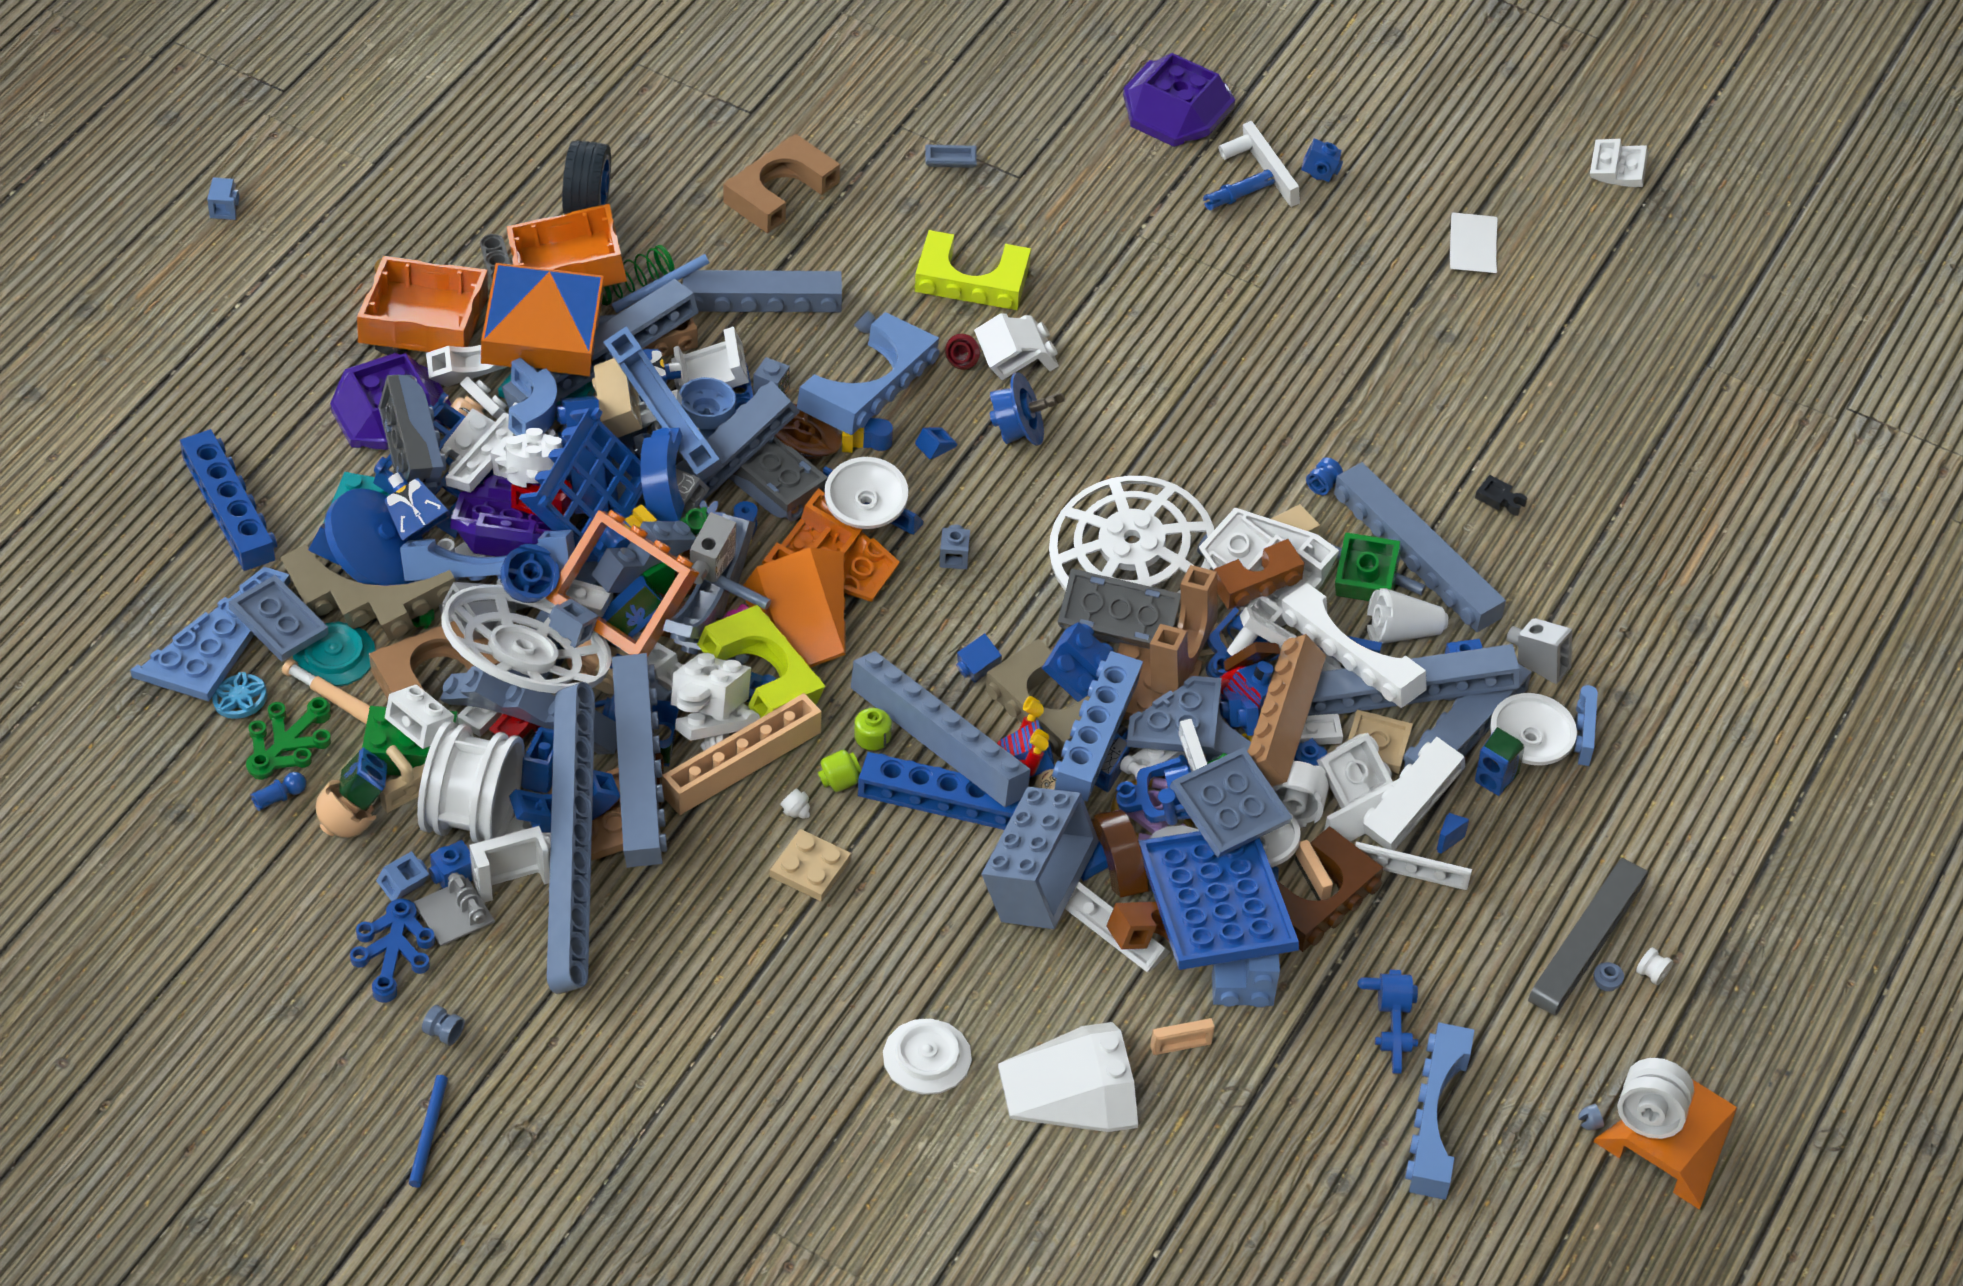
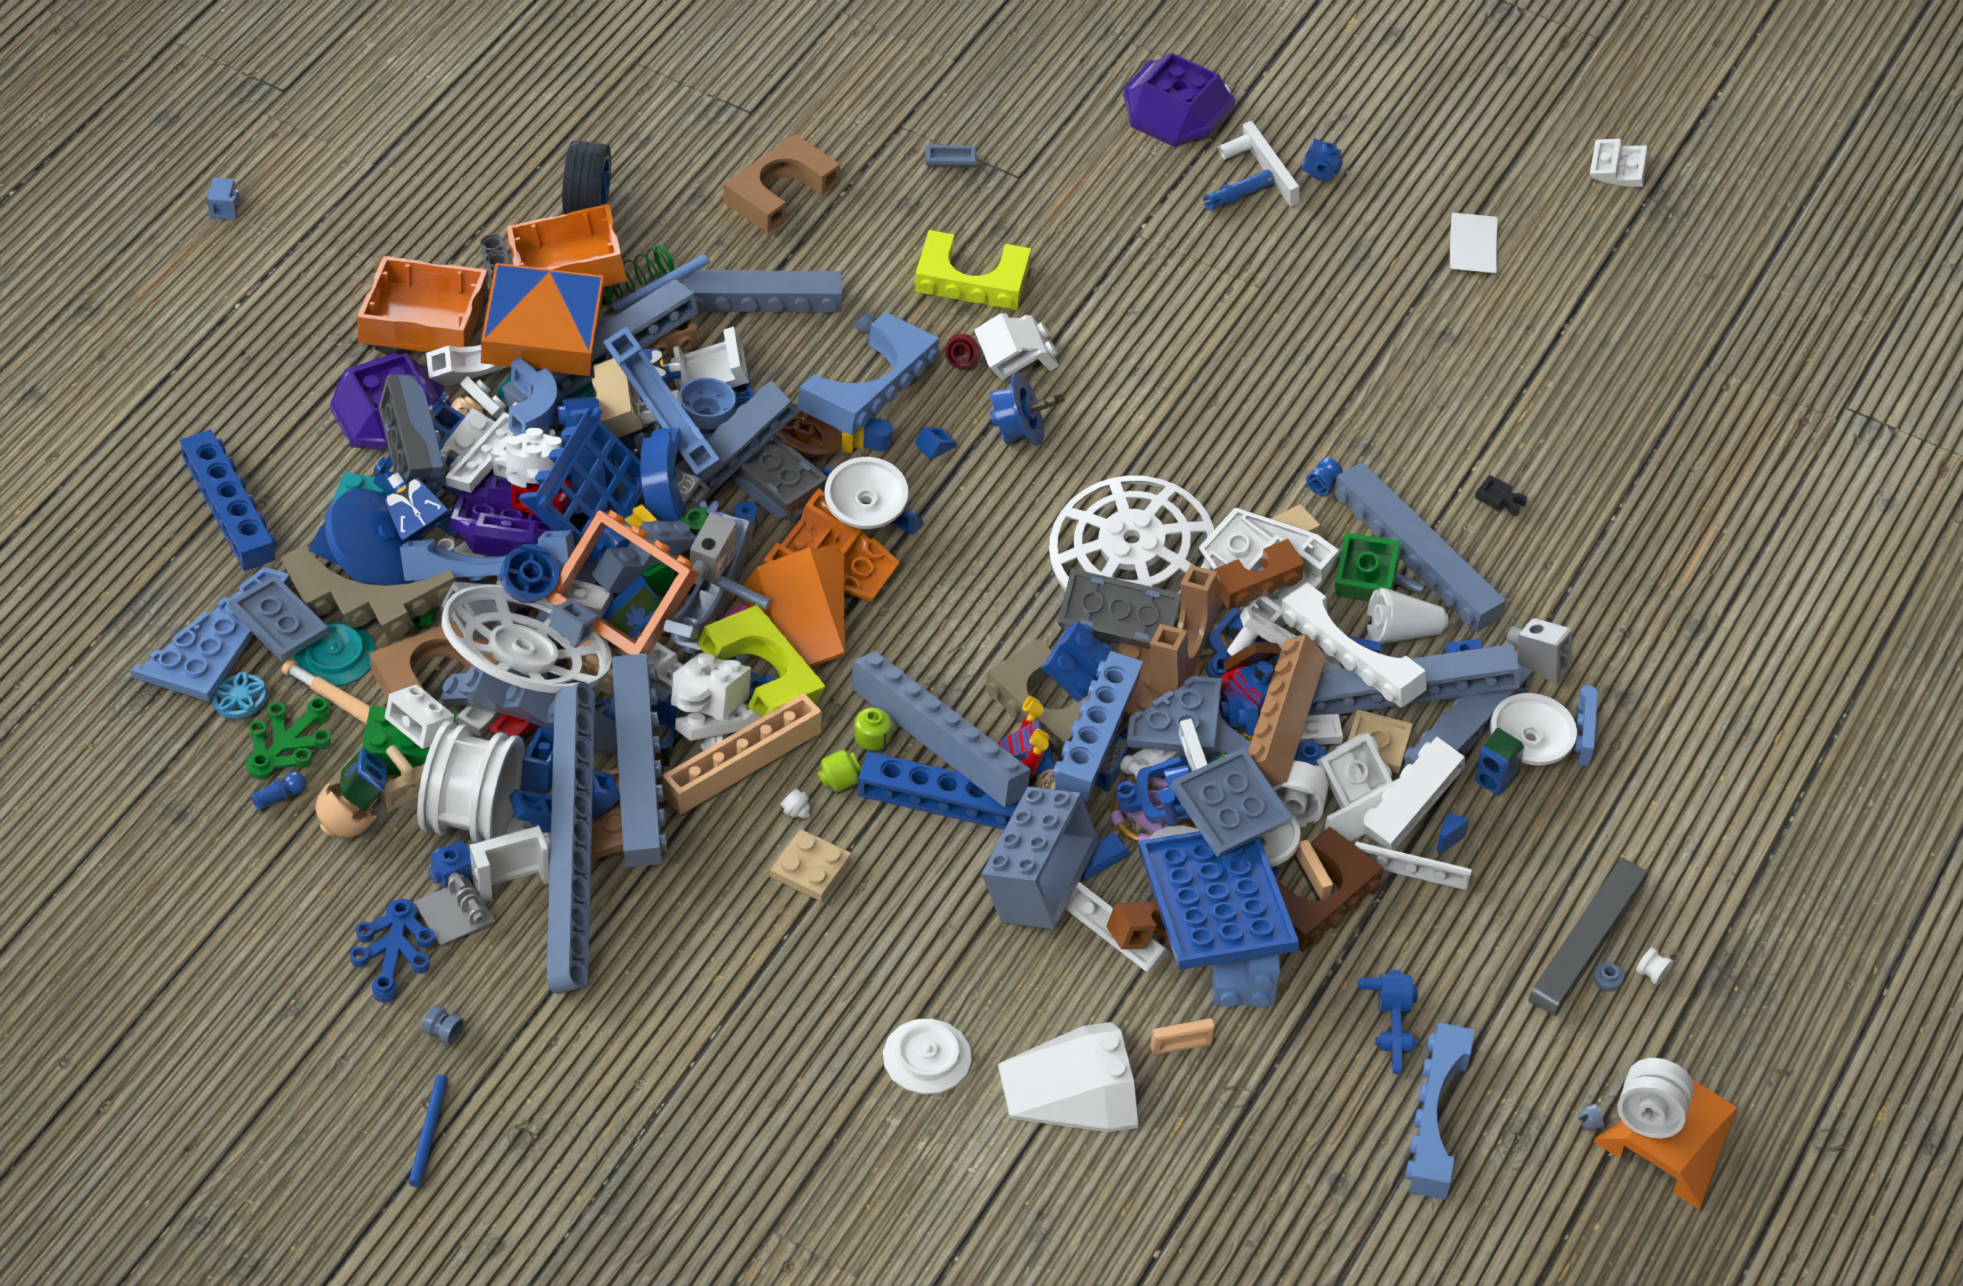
(402, 876): medium blue brick -> none
(774, 371): sand blue brick -> none
(954, 541): sand blue brick -> none
(978, 658): blue brick -> none
(1122, 853): reddish brown arch -> none

